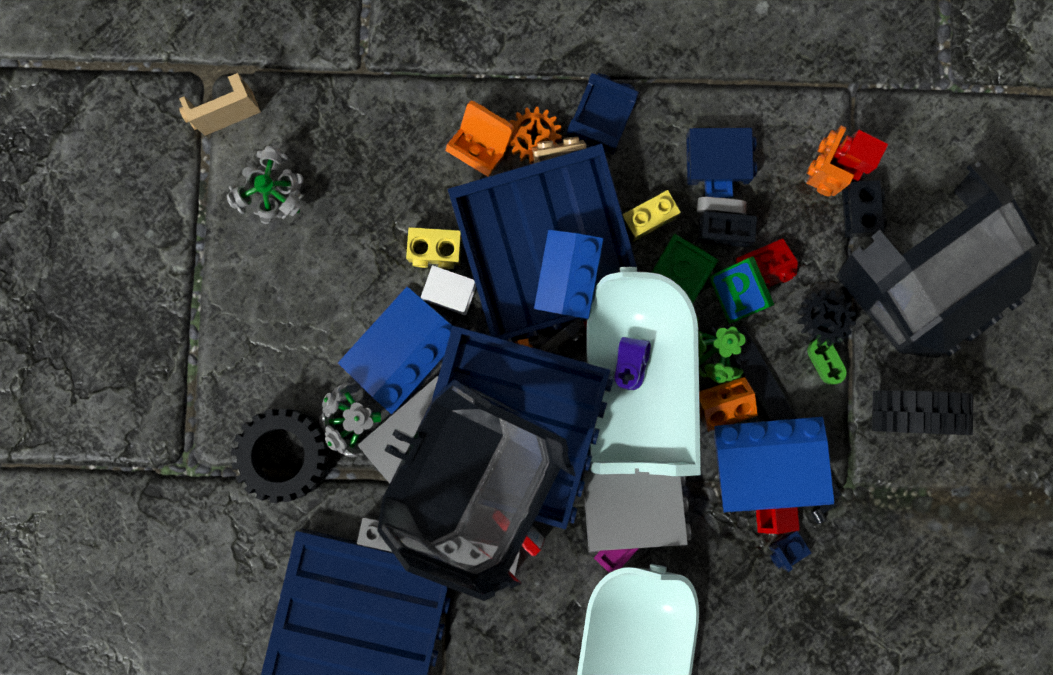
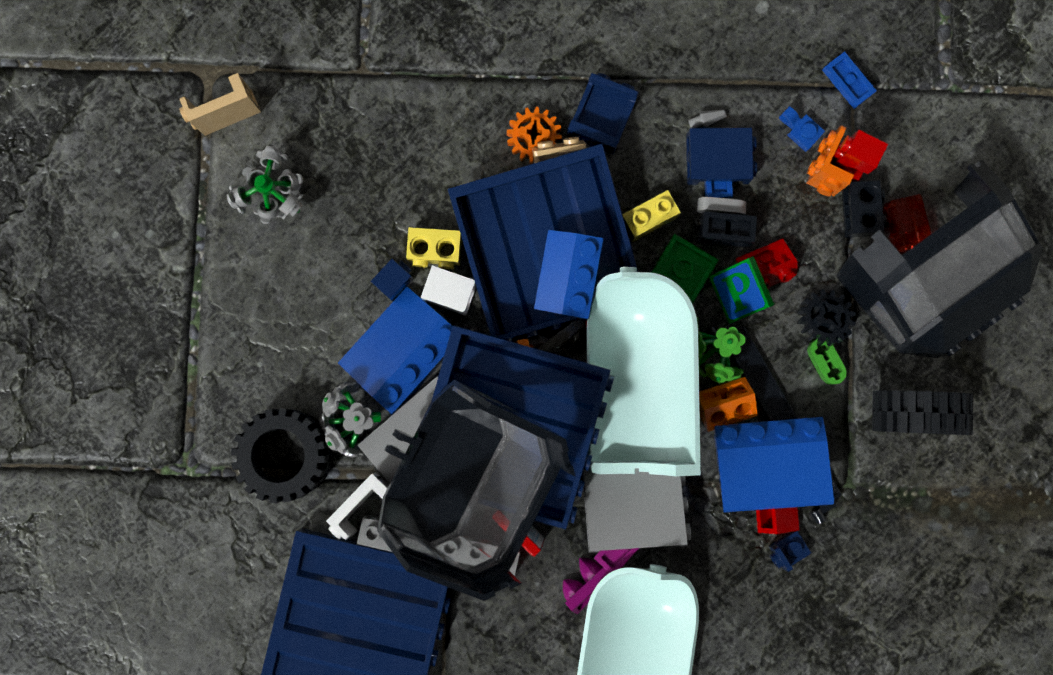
(339, 522): none -> white panel
(393, 279): none -> dark blue brick
(481, 139): orange bracket -> none
(576, 593): none -> magenta tile
(632, 359): dark purple piece -> none
(707, 118): none -> light grey bar
(804, 131): none -> blue plate
(849, 80): none -> blue plate
(907, 222): none -> clear red brick

